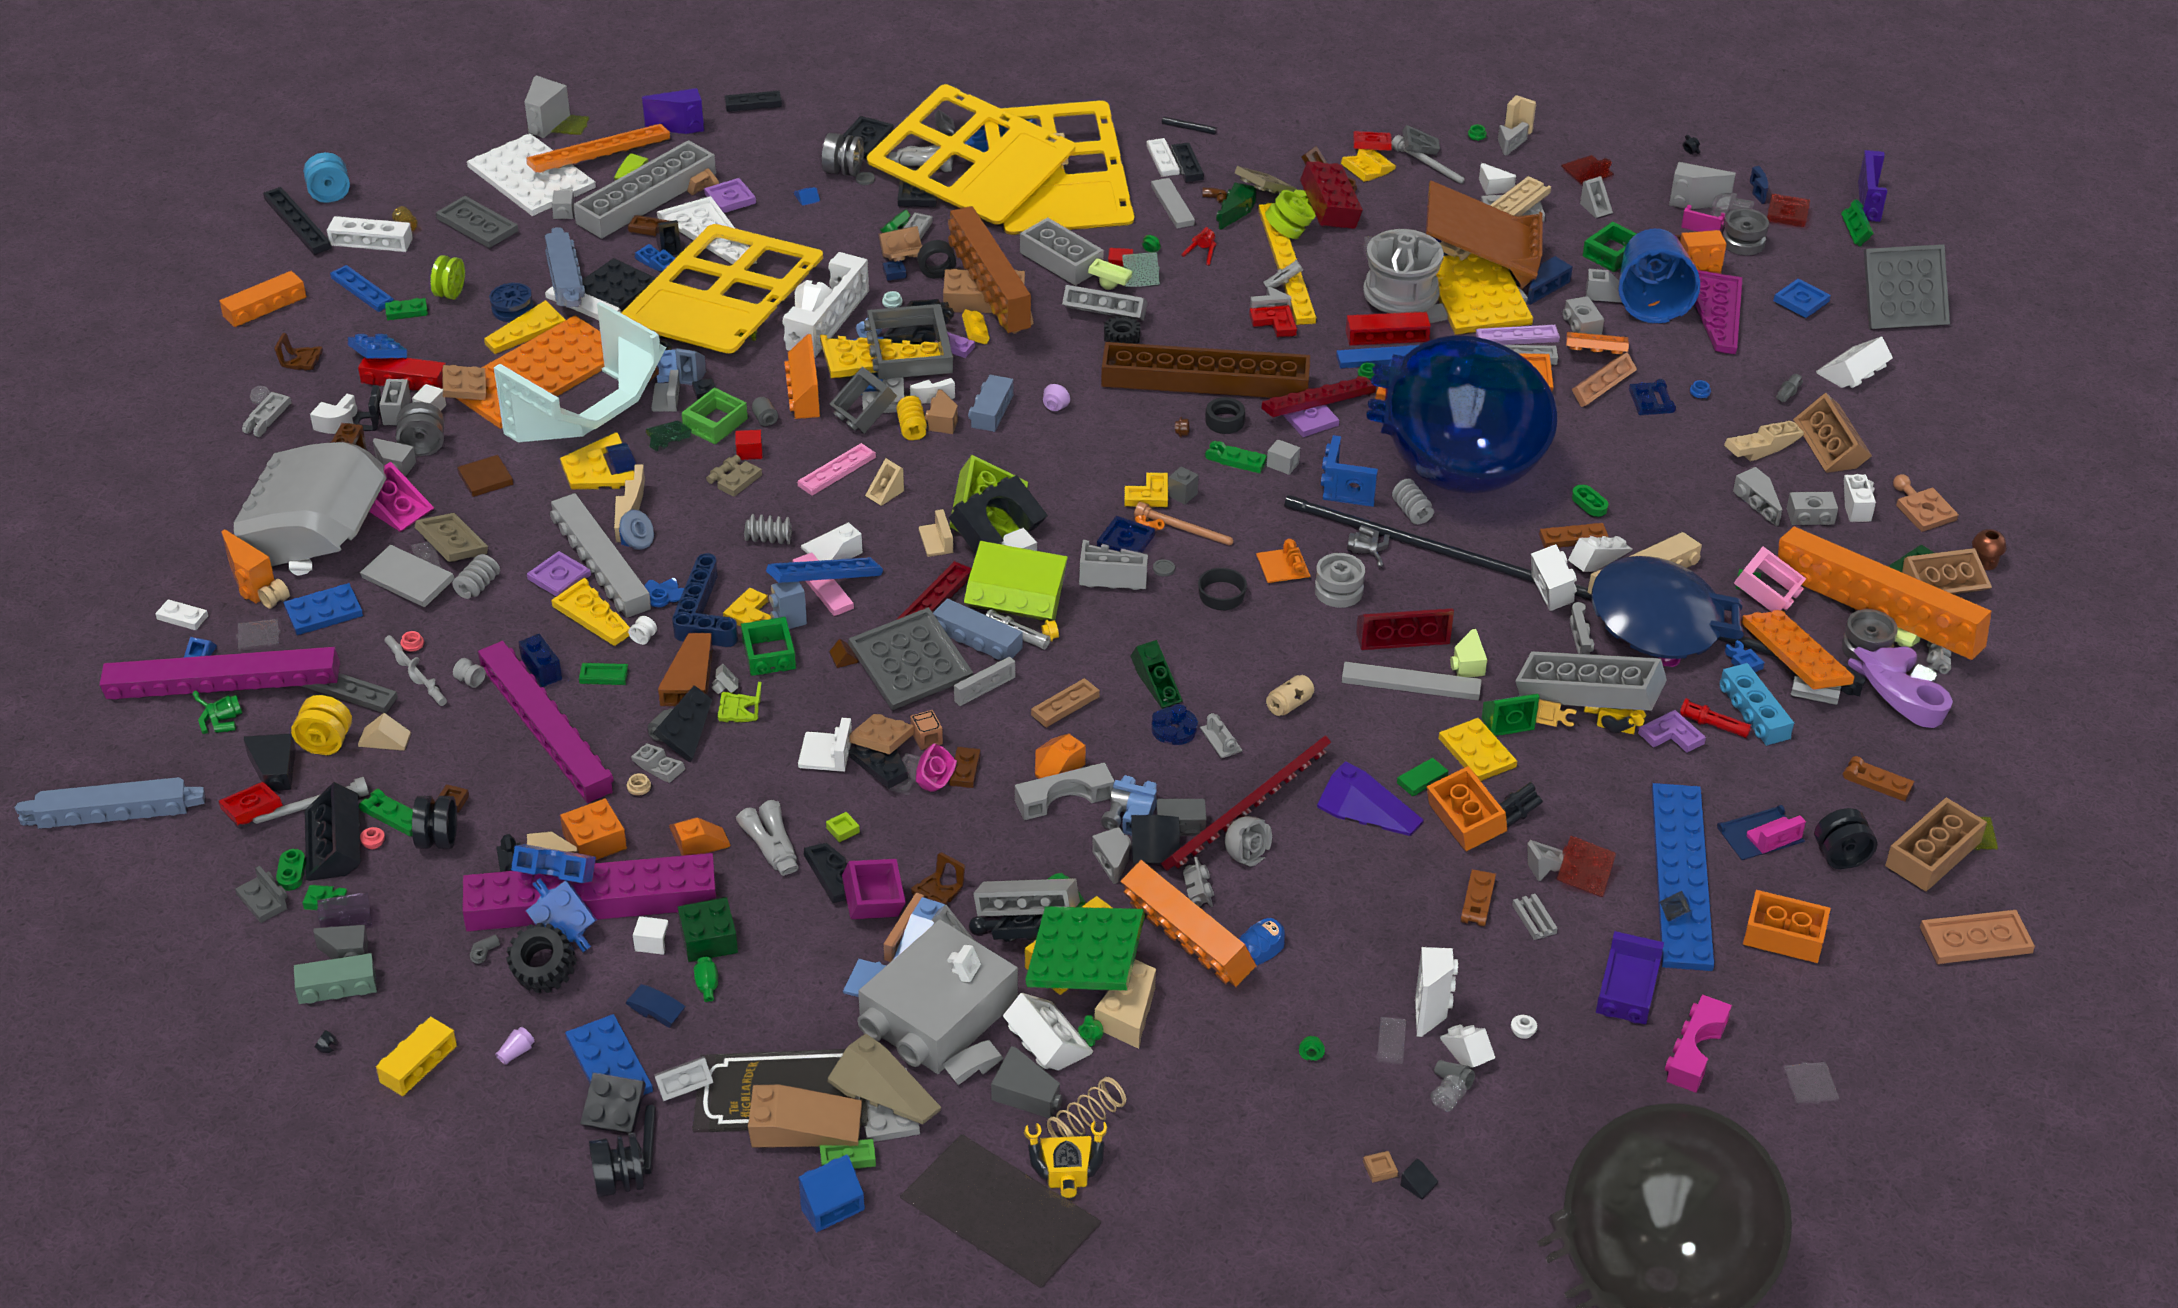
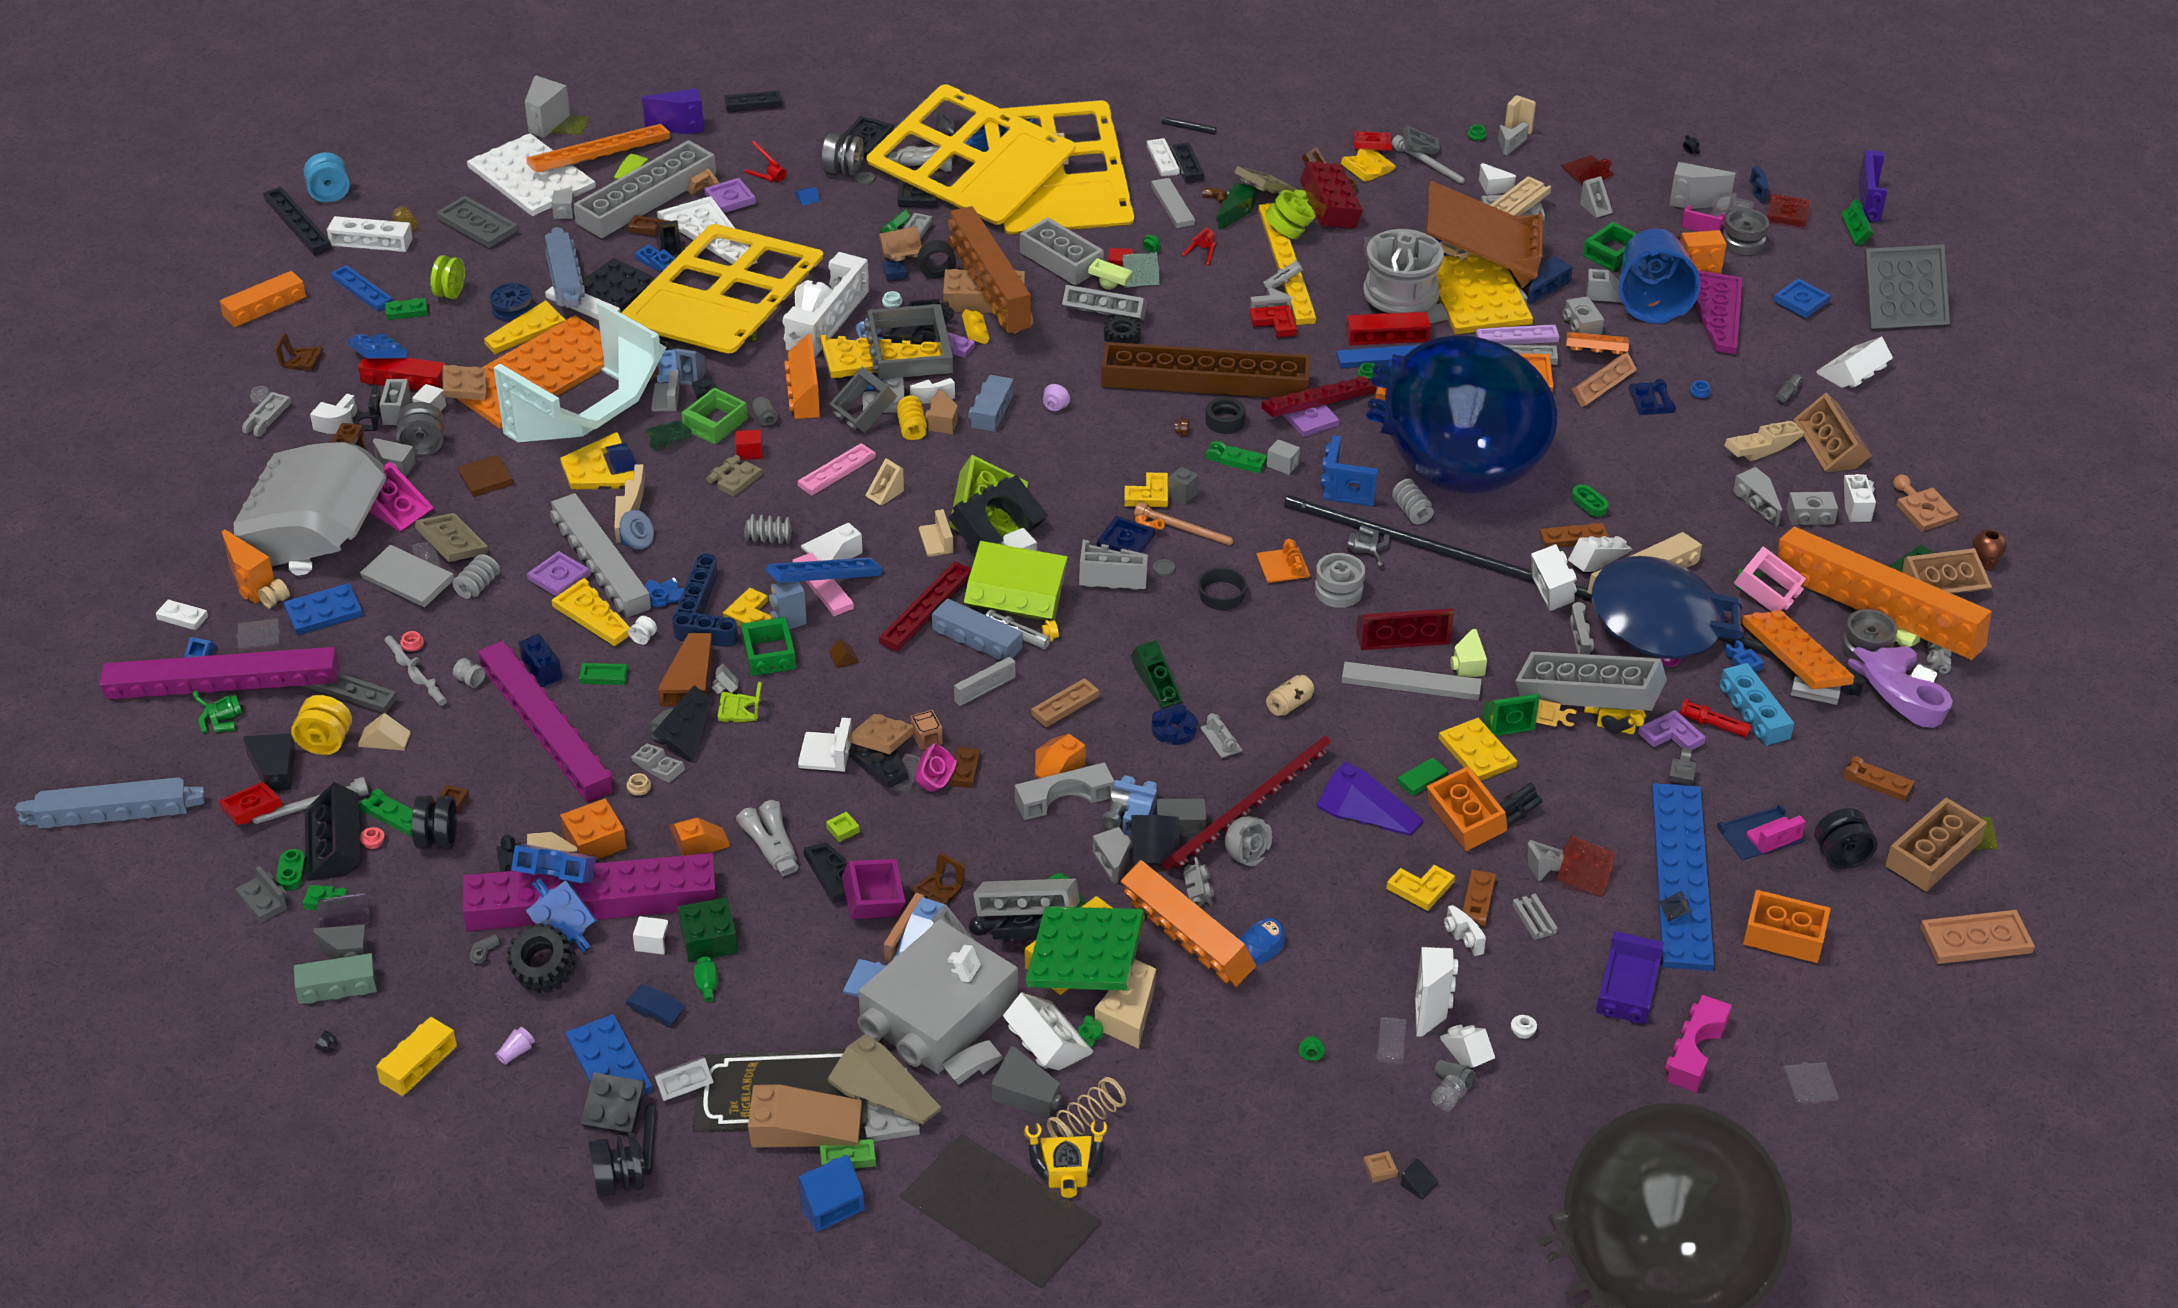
(774, 170): none -> red plant
(910, 658): dark grey plate -> none
(1422, 891): none -> yellow plate
(1465, 928): none -> white slope
(1683, 770): none -> flat silver plate

